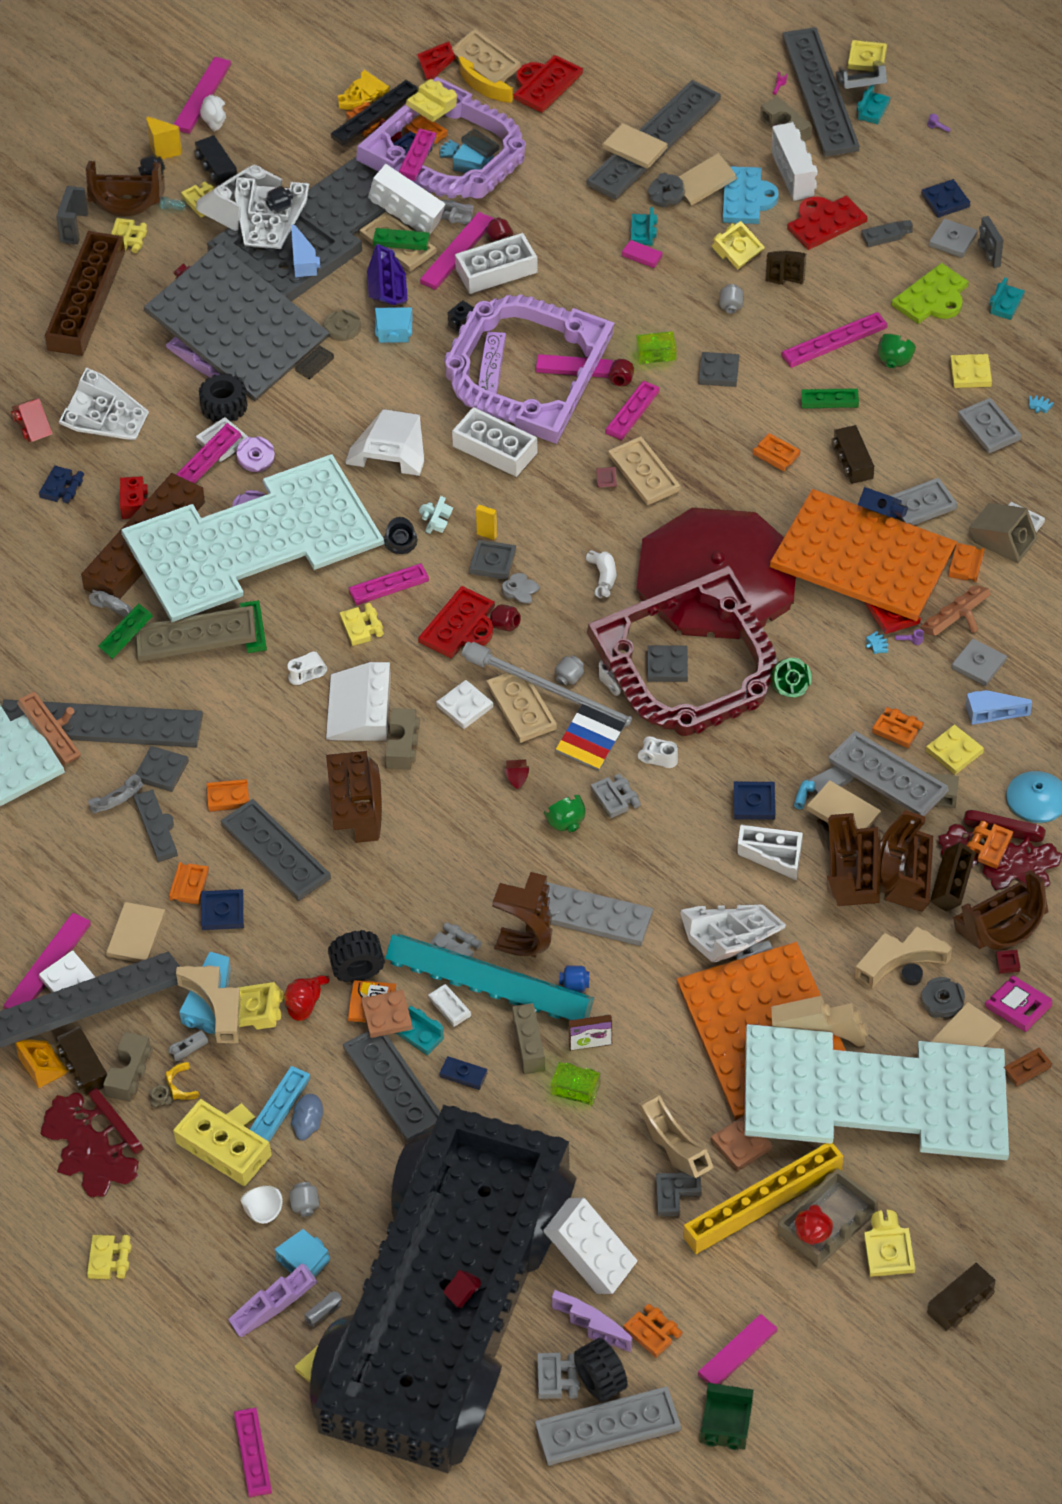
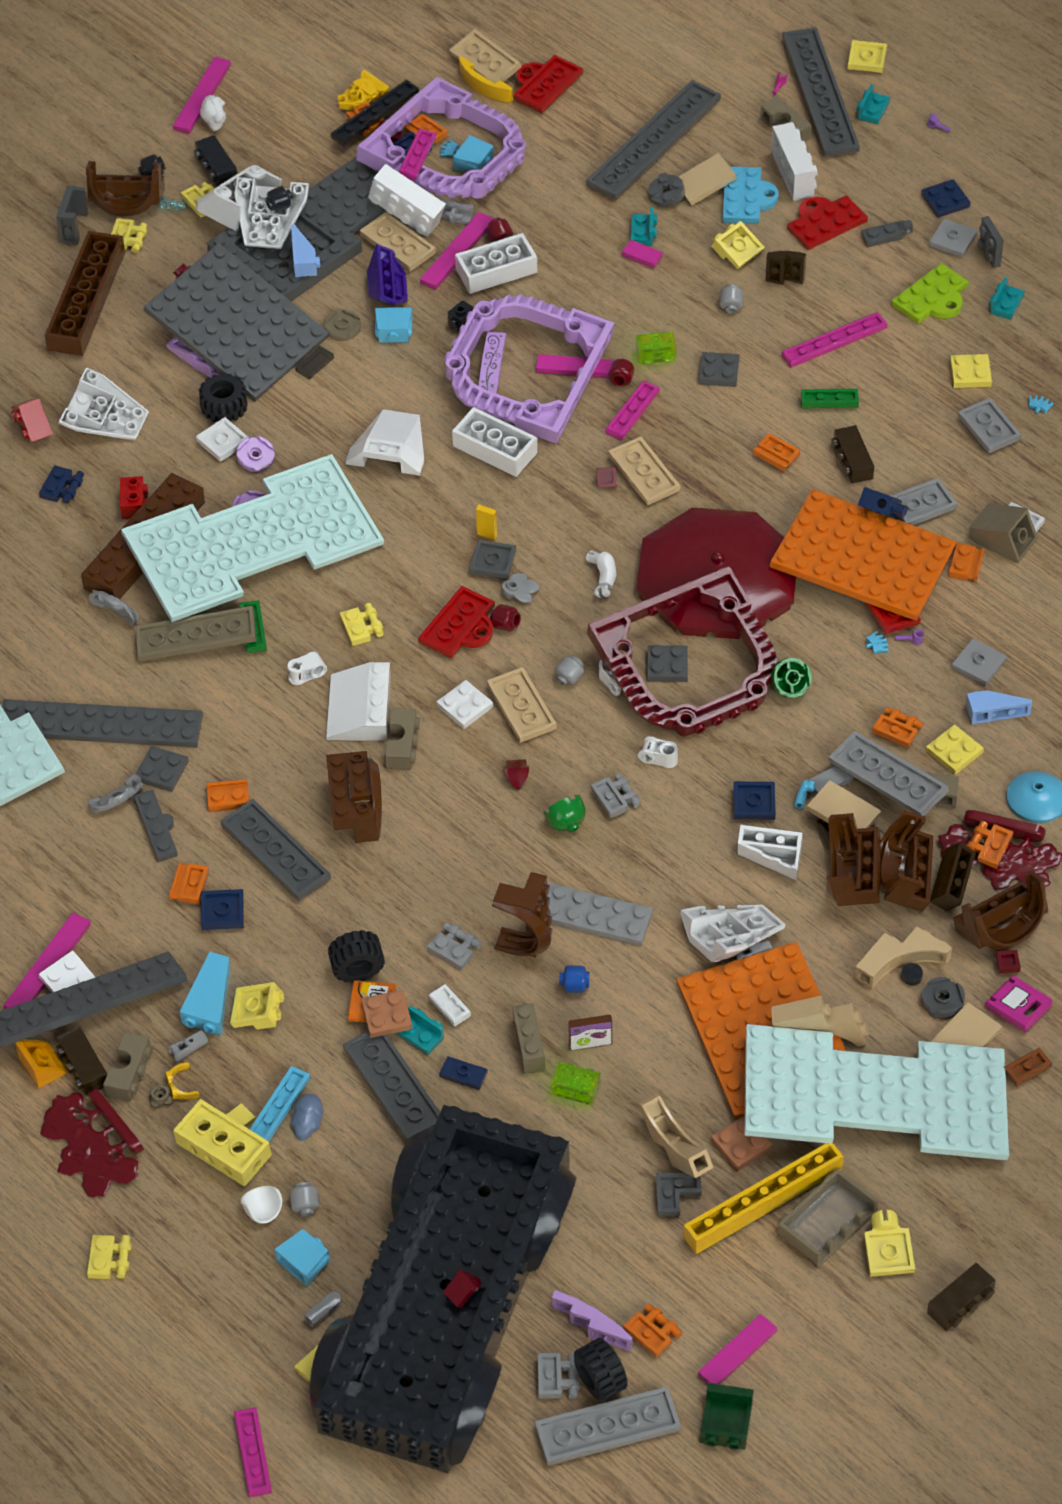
(50, 727): nougat plate -> none
(125, 631): green plate -> none
(135, 932): tan tile -> none
(164, 138): yellow slope -> none
(210, 453): dark pink tile -> none
(223, 1001): tan arch -> none
(275, 1299): lavender slope -> none
(302, 995): red piece -> none
(388, 584): dark pink tile -> none
(400, 536): black piece -> none
(401, 239): green plate -> none
(432, 100): light yellow plate -> none
(436, 59): red wing -> none
(441, 509): light aqua hips -> none
(480, 143): clear smoke tile -> none
(488, 977): teal brick -> none
(590, 1245): white brick -> none
(593, 727): flag -> none
(635, 145): tan tile -> none
(813, 1225): red piece -> none
(864, 79): dark grey panel -> none
(895, 351): green cylinder -> none
(960, 607): nougat plate -> none

